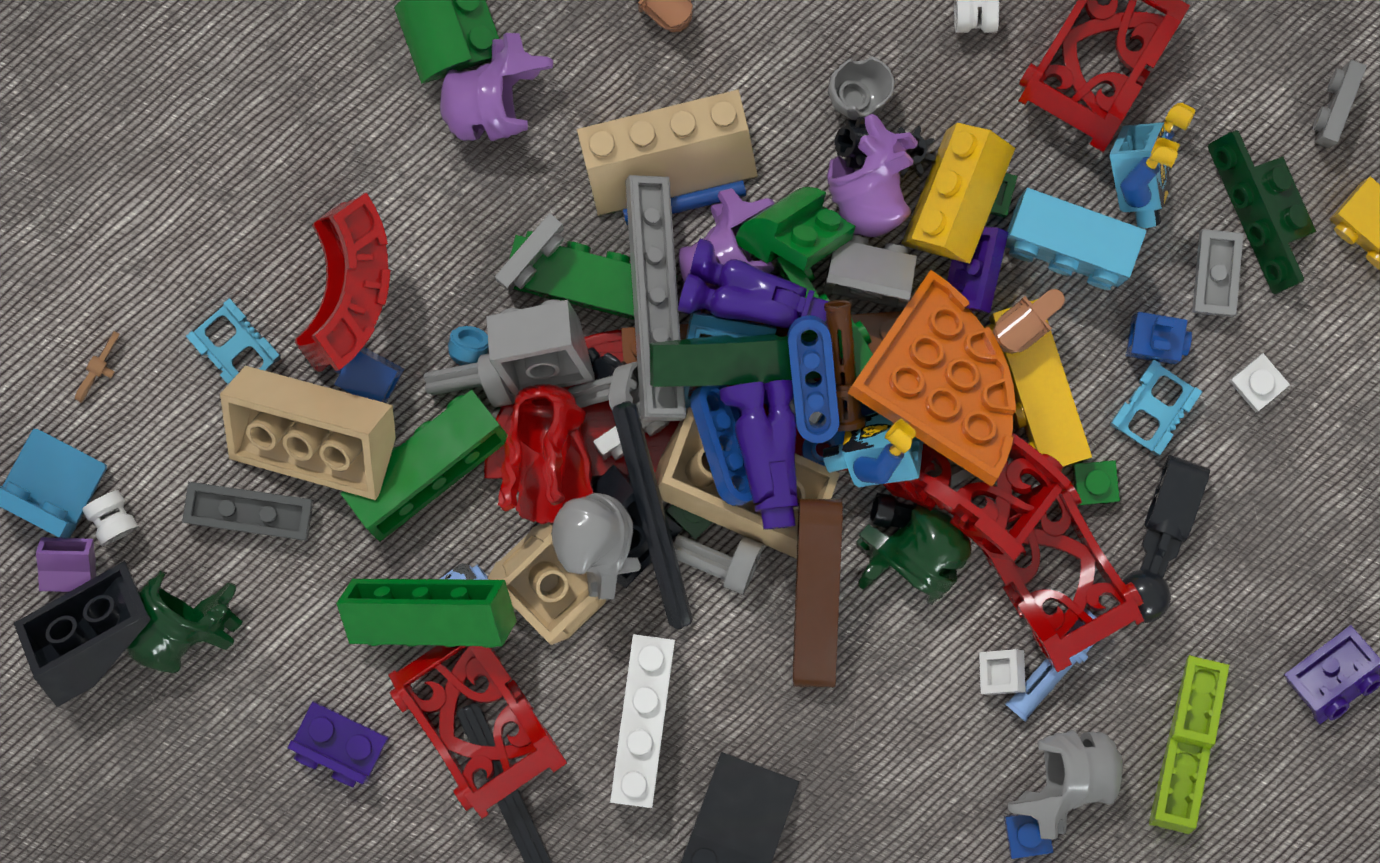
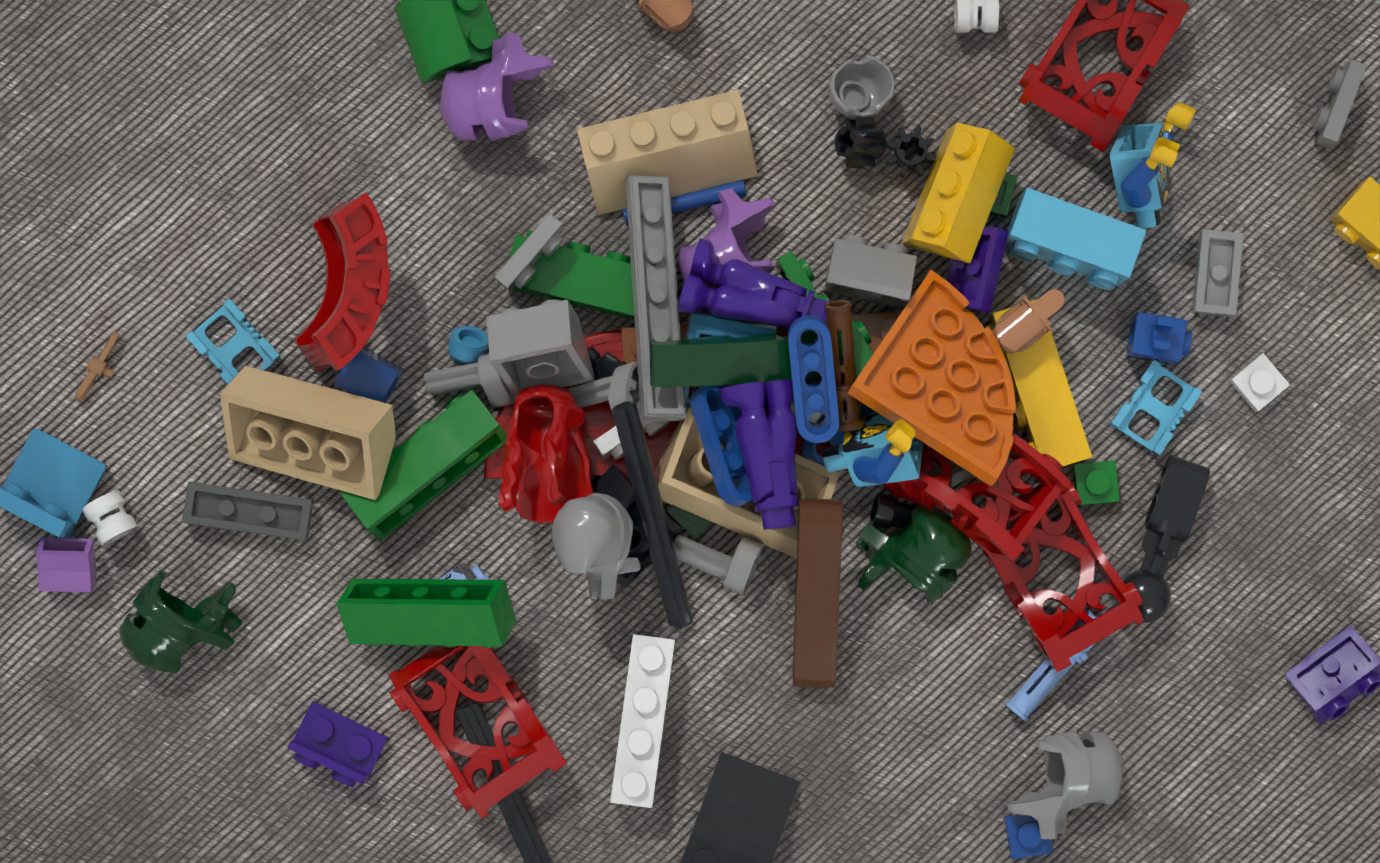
(82, 633): black slope -> none
(542, 588): tan slope -> none
(796, 230): green brick -> none
(873, 194): medium lavender piece -> none
(1002, 672): white plate -> none
(1189, 745): lime slope -> none
(1266, 207): dark green bracket -> none

